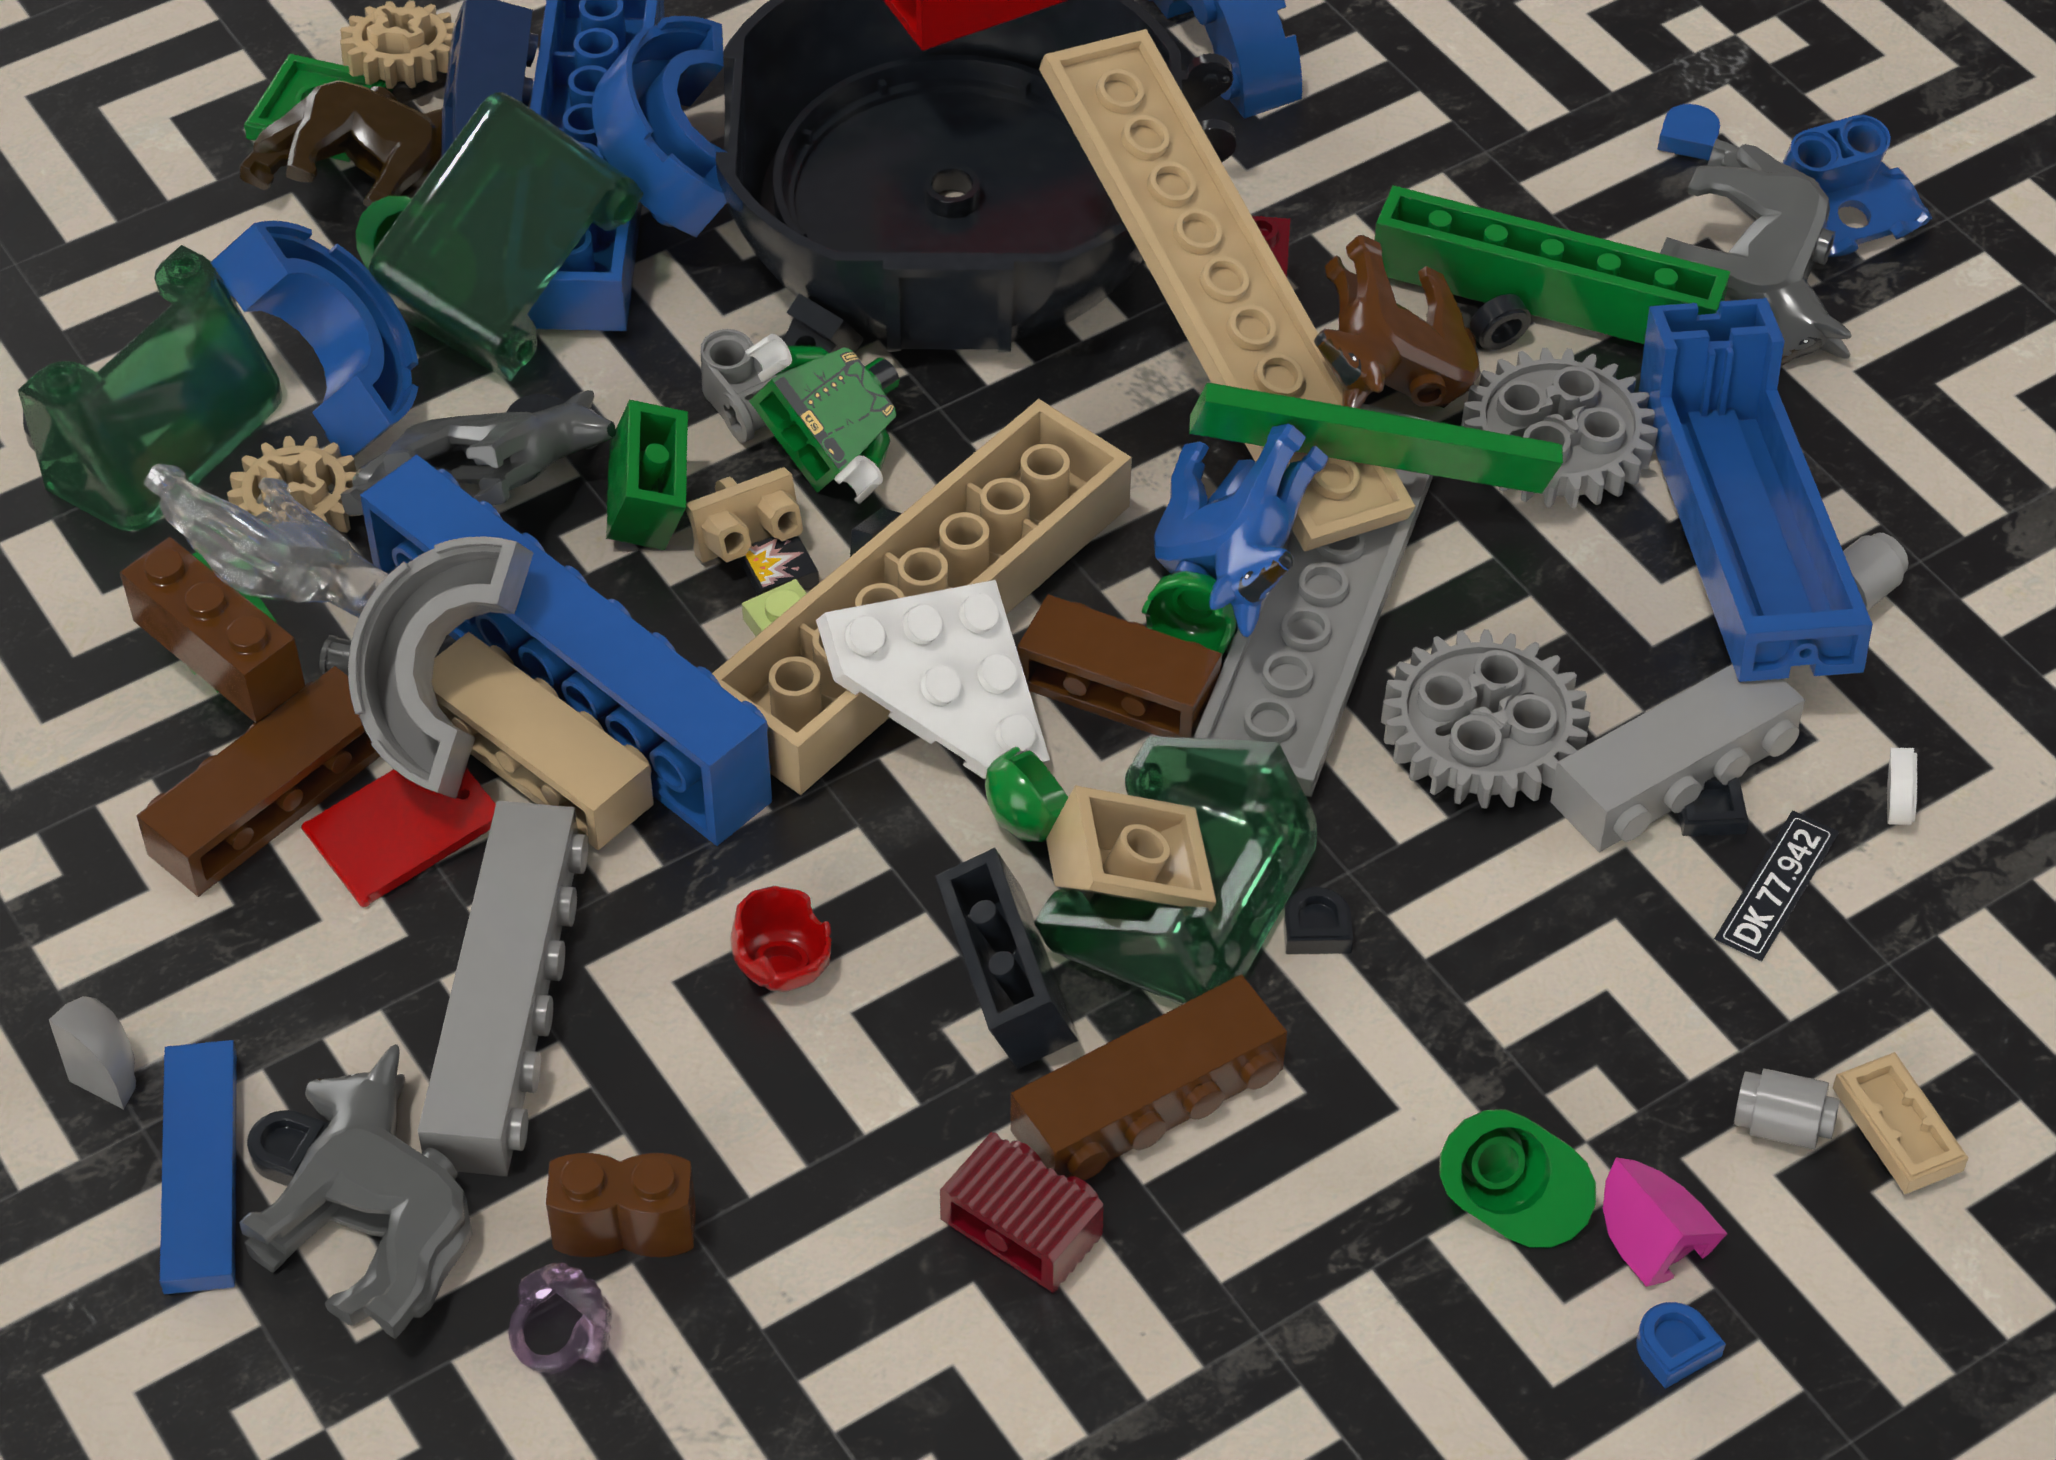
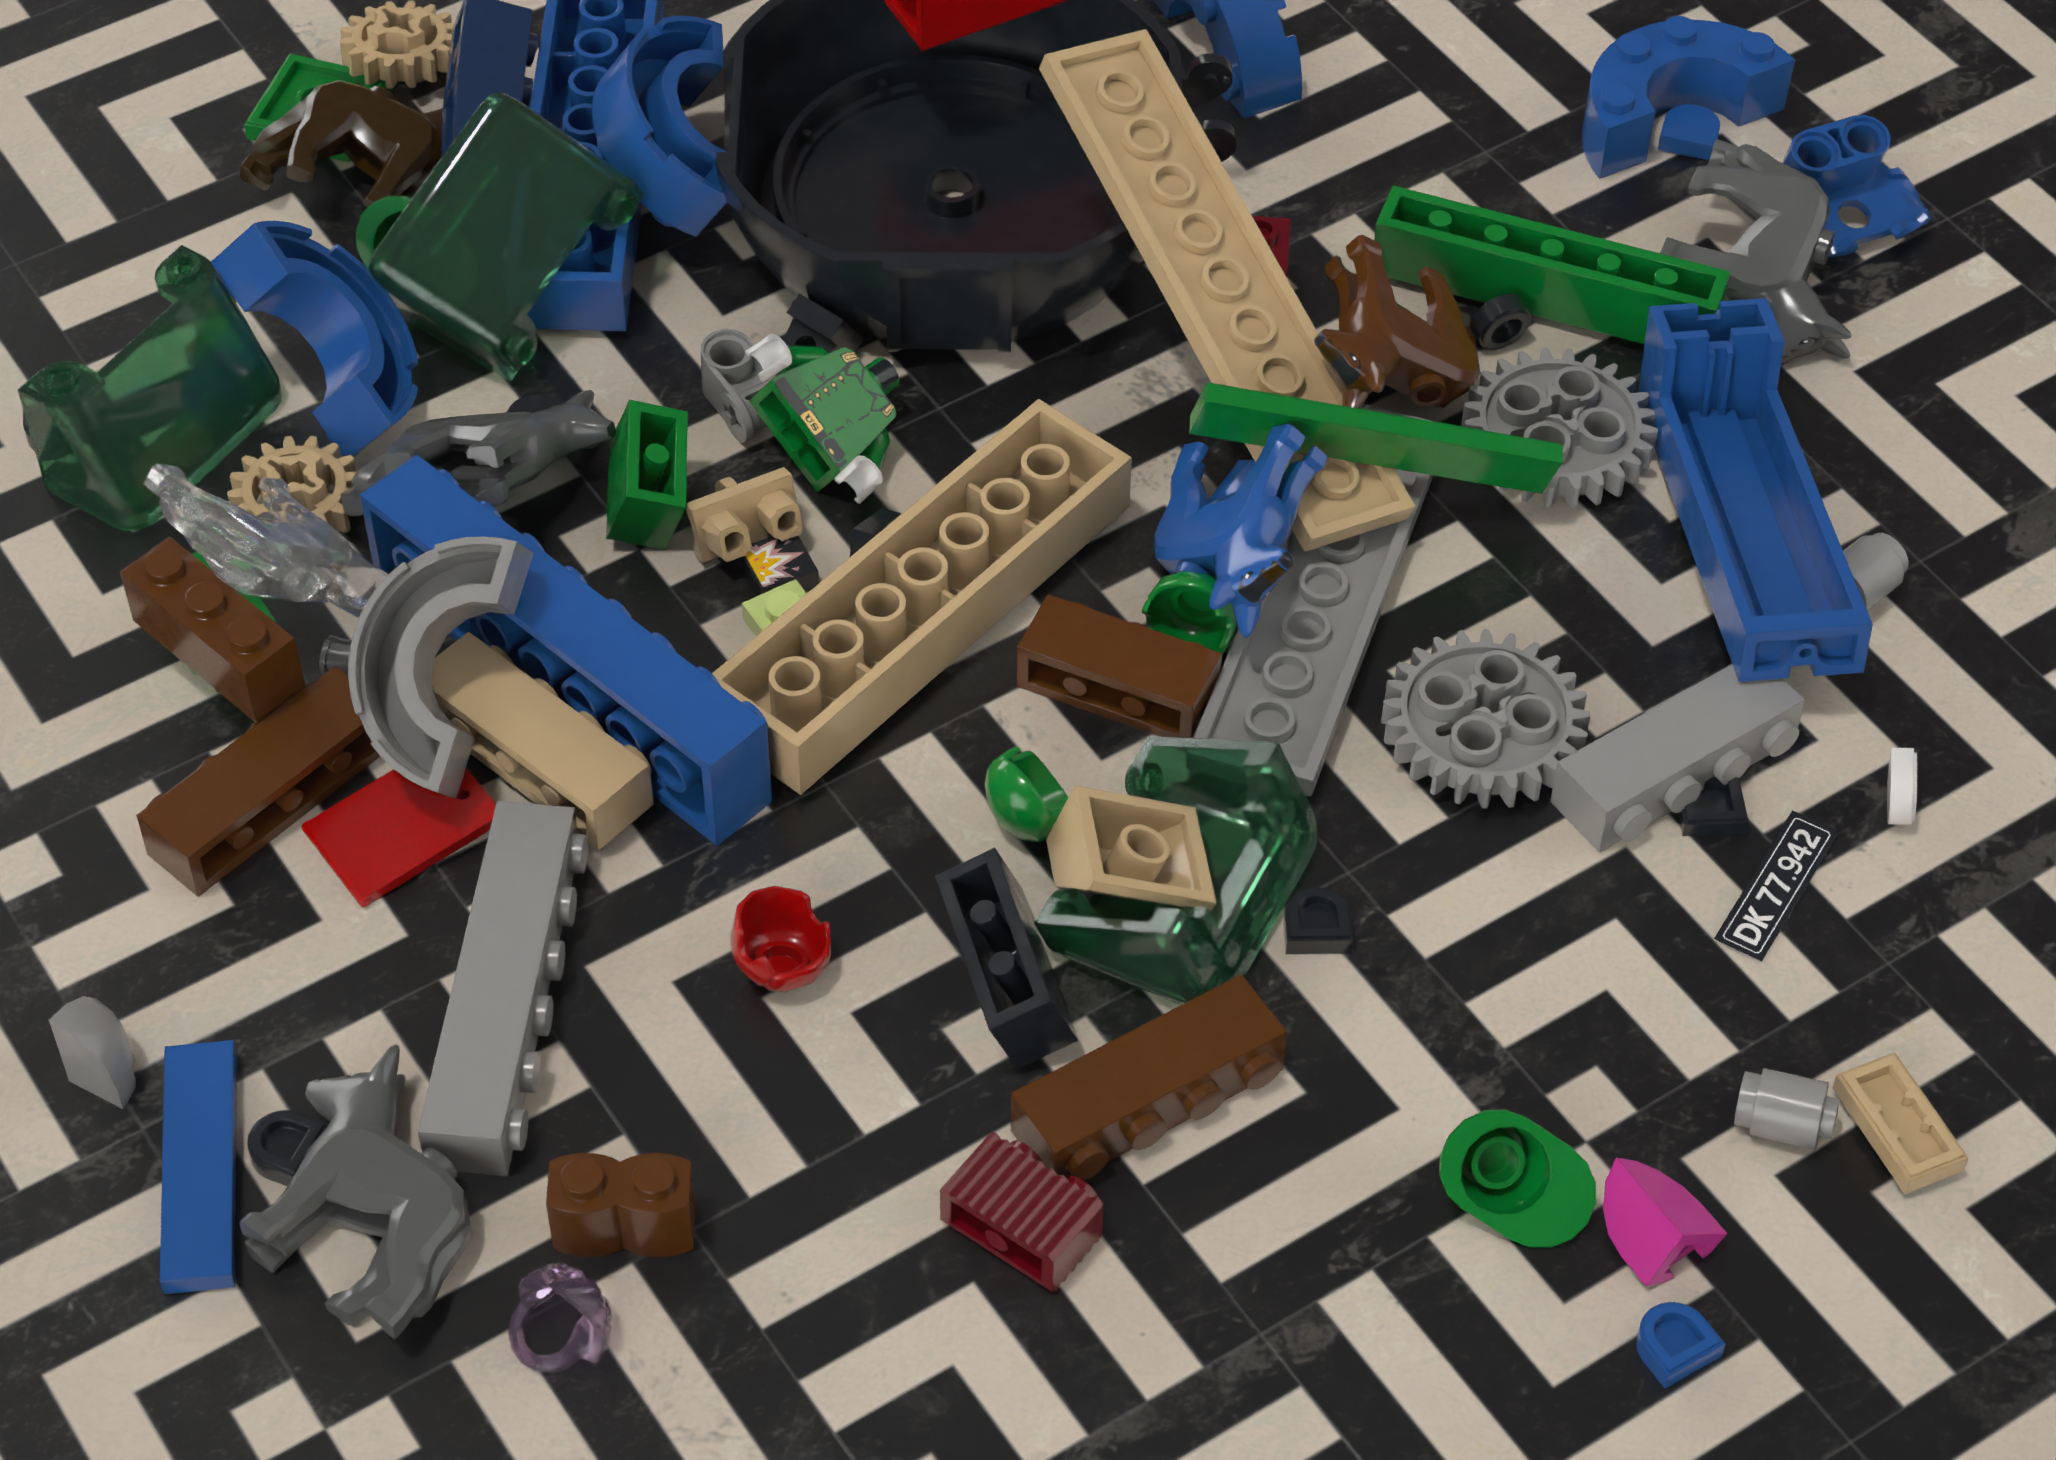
(940, 669): white plate -> none
(1676, 65): none -> blue brick

